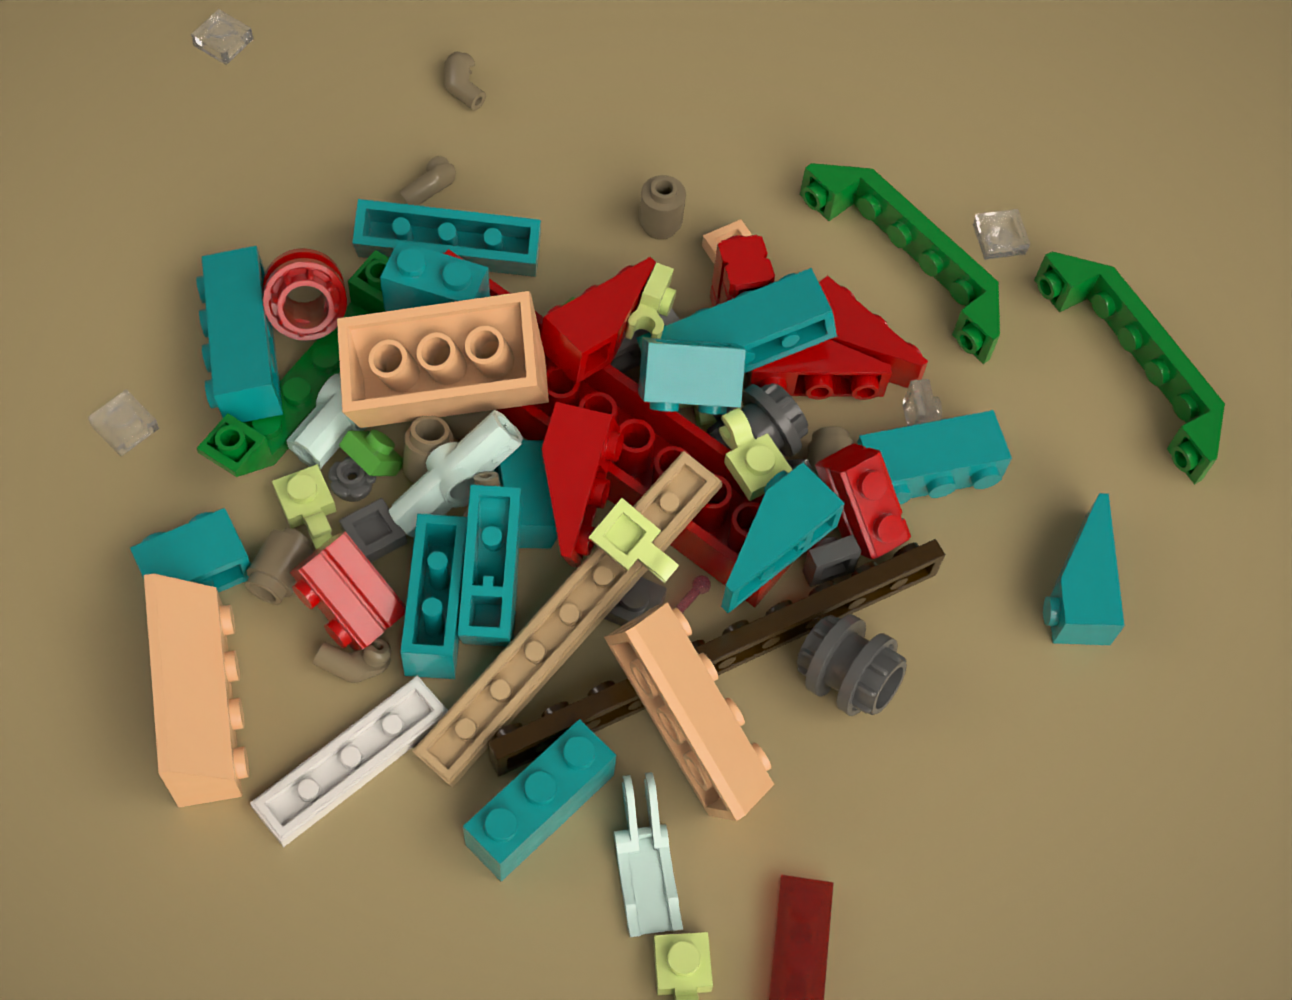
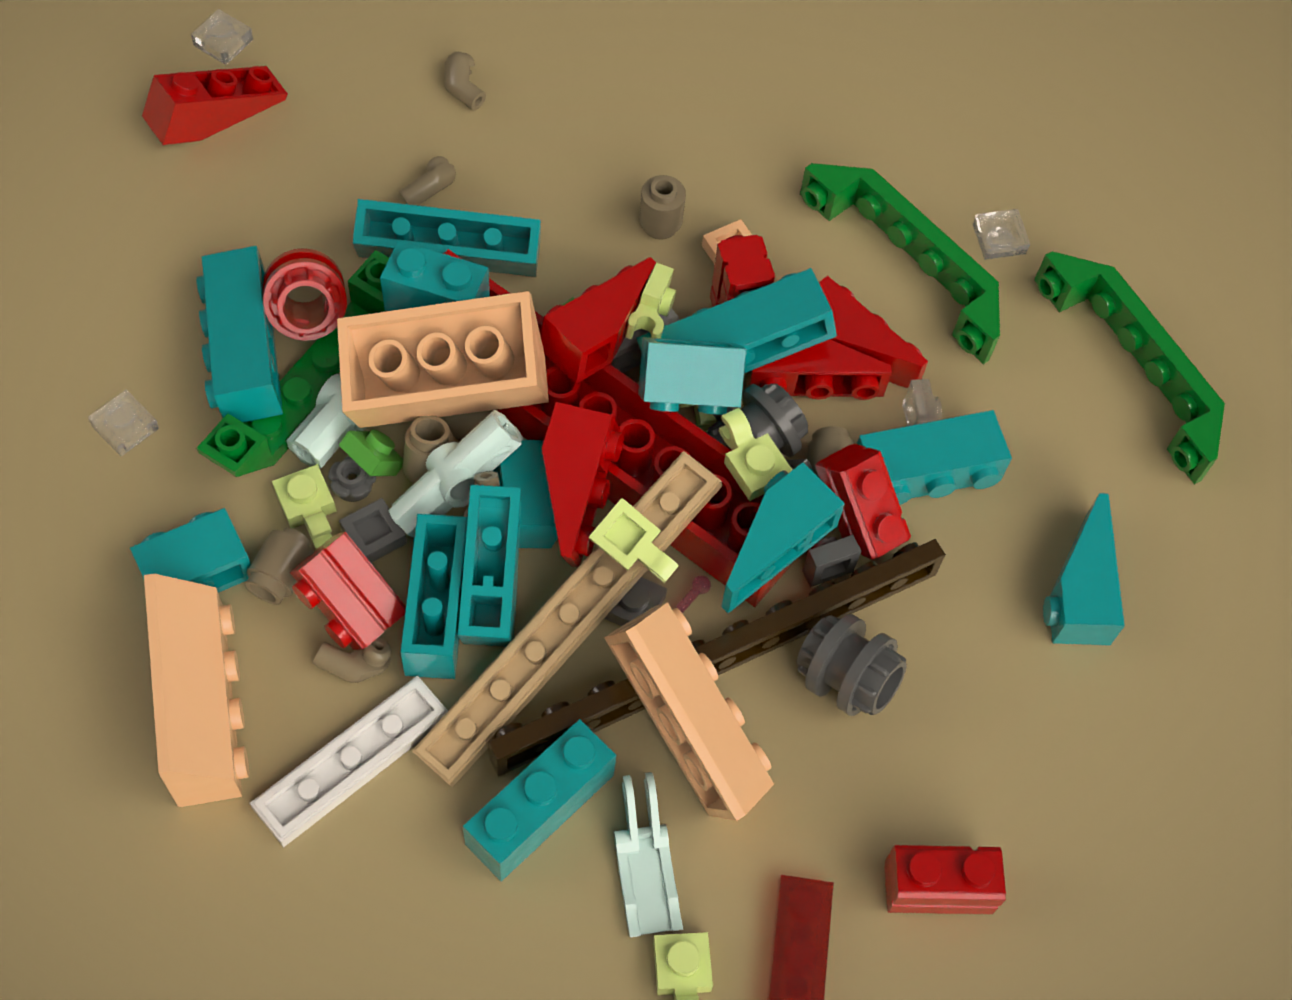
(202, 103): none -> red slope
(944, 879): none -> red brick

